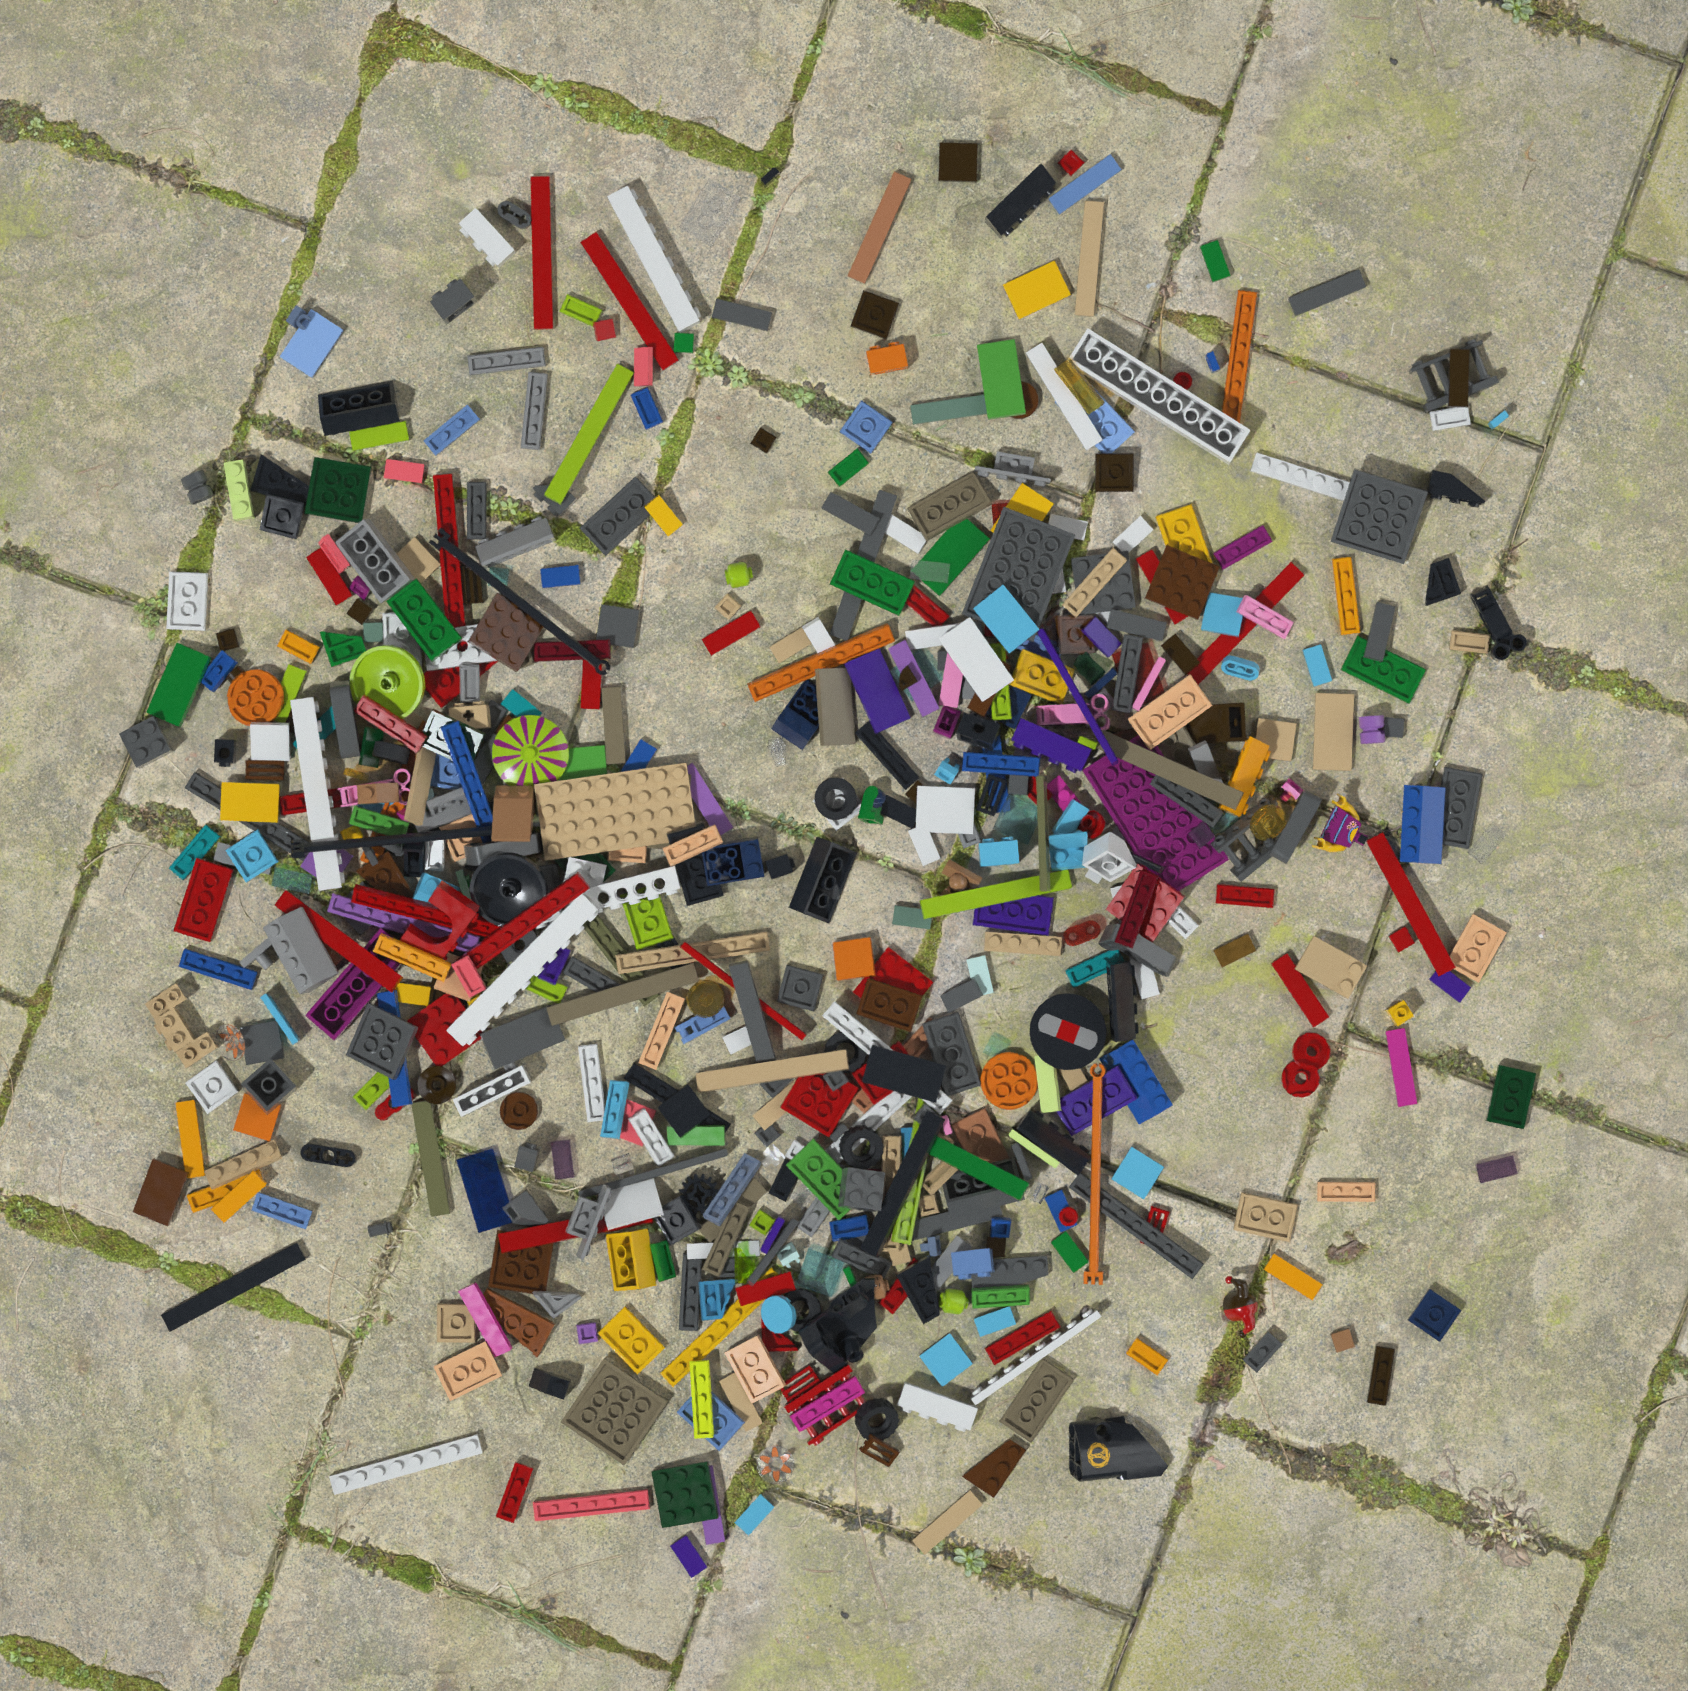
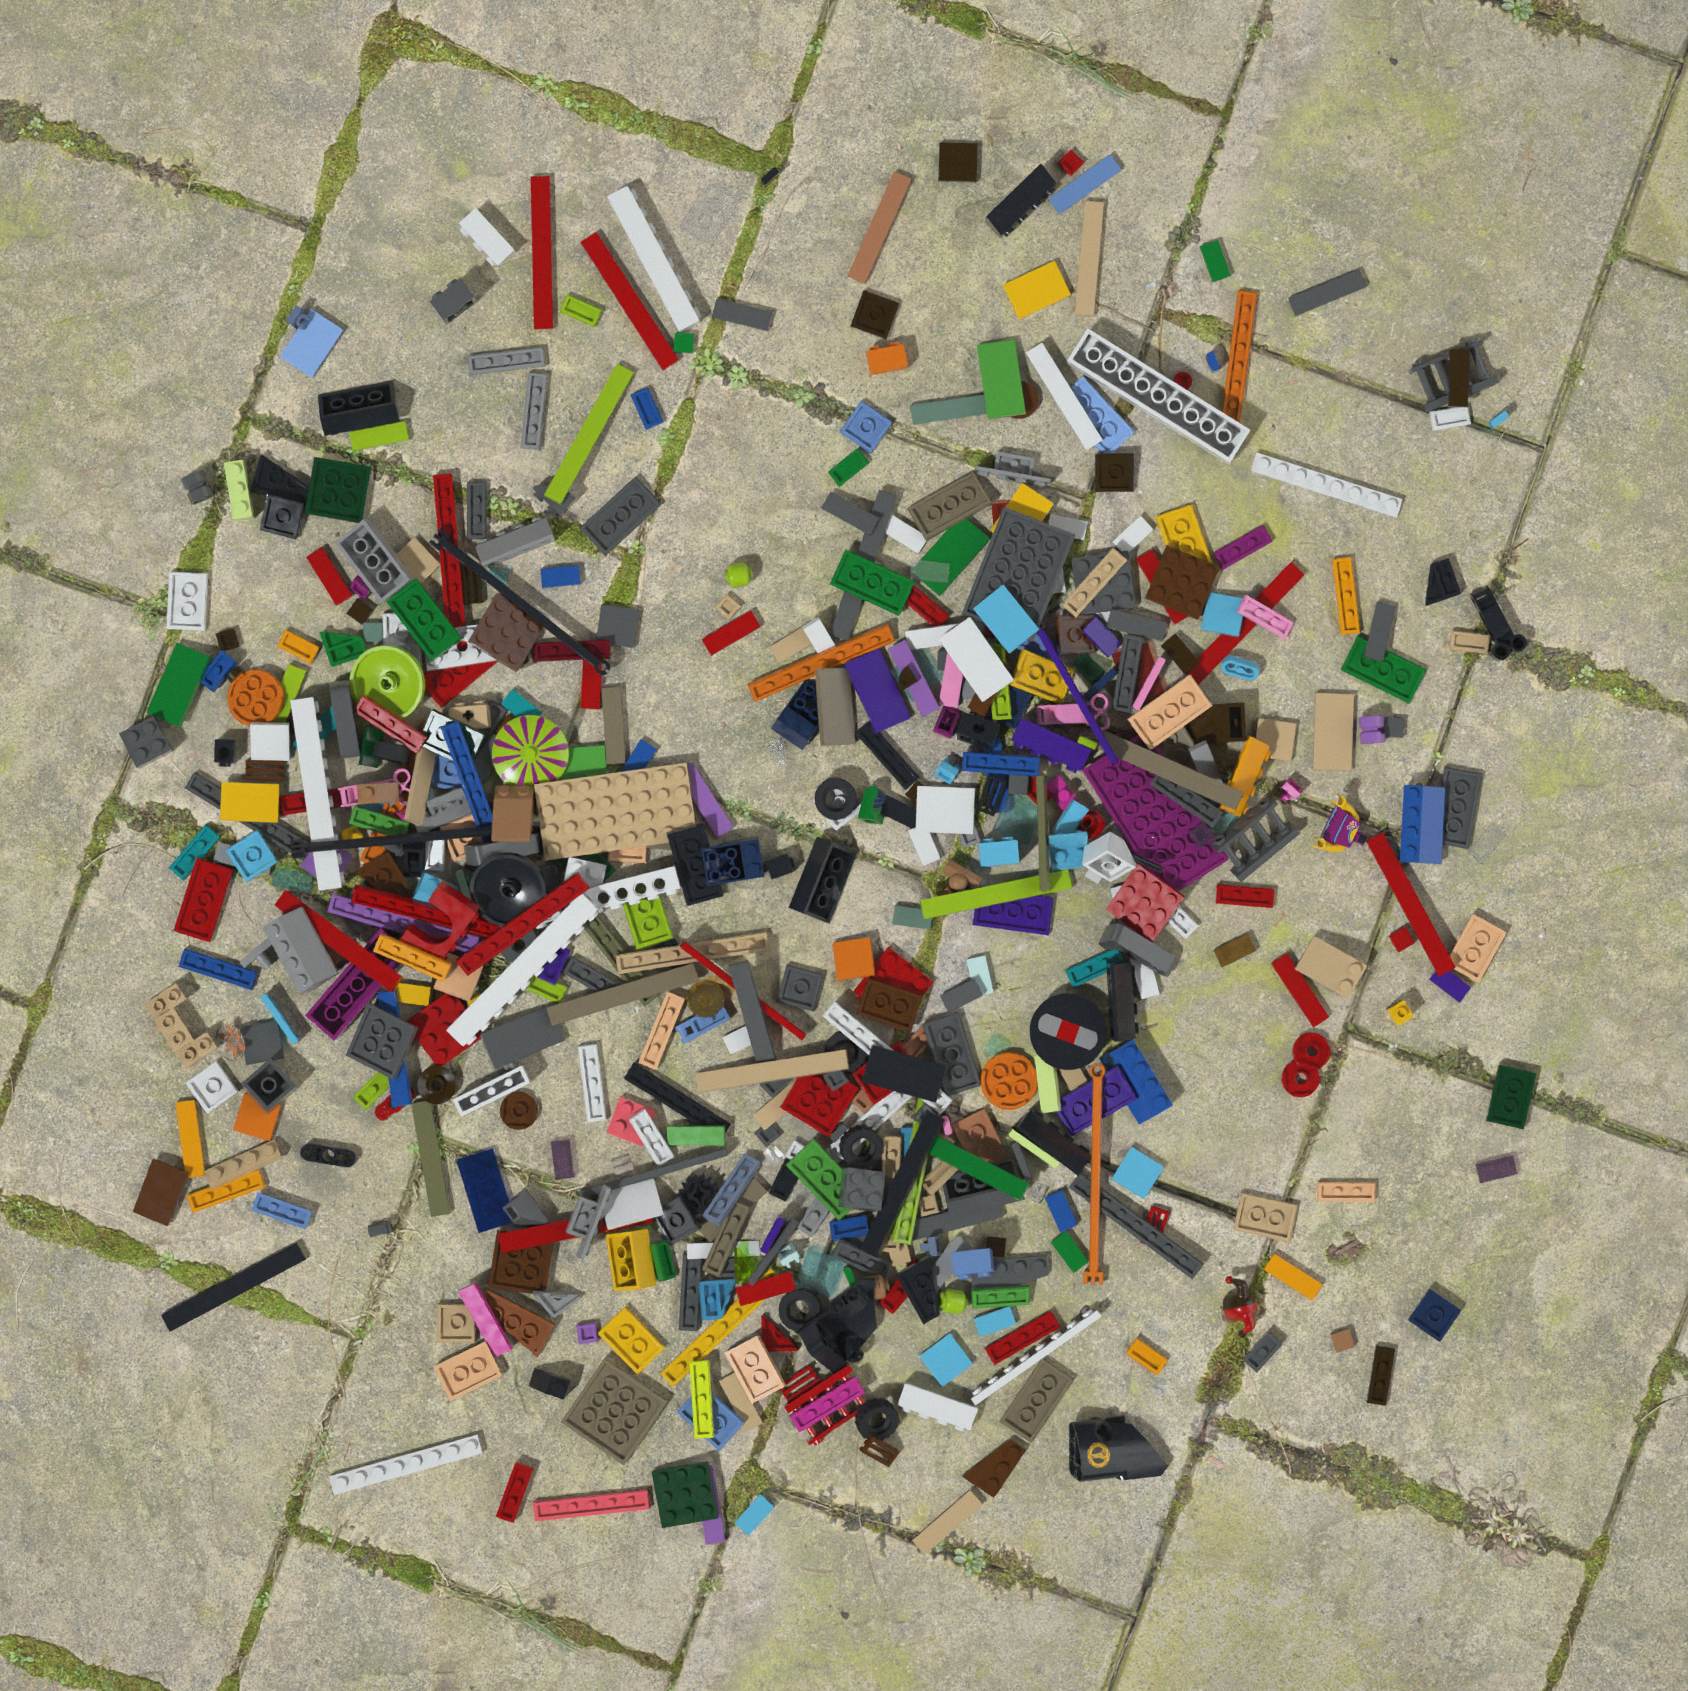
(238, 1196): light orange tile -> none
(333, 553): coral tile -> none
(356, 774): clear yellow tile -> none
(370, 854): dark grey tile -> none
(404, 471): coral tile -> none
(451, 430): medium blue plate -> none
(468, 976): coral tile -> none
(469, 683): light grey tile -> none
(512, 218): dark grey beam -> none
(527, 1157): dark grey slope -> none
(604, 329): red tile -> none
(614, 1109): medium azure tile -> none
(643, 366): coral tile -> none
(663, 515): yellow tile -> none
(684, 1111): black tile -> none
(688, 1556): dark purple tile -> none
(692, 845): light nougat tile -> none
(762, 1222): lime tile -> none
(763, 440): dark brown tile -> none
(775, 1474): clear dish -> none
(778, 1314): medium azure tile -> none
(1000, 1227): blue tile -> none
(1022, 943): tan plate -> none
(1068, 1216): red tile -> none
(1079, 385): clear yellow tile -> none
(1081, 933): clear red plate -> none
(1136, 909): dark red tile -> none
(1267, 822): clear yellow tile -> none
(1295, 826): dark grey beam -> none
(1317, 665): medium azure tile -> none
(1379, 516): dark grey plate -> none
(1401, 1067): dark pink tile -> none
(1448, 486): black slope -> none

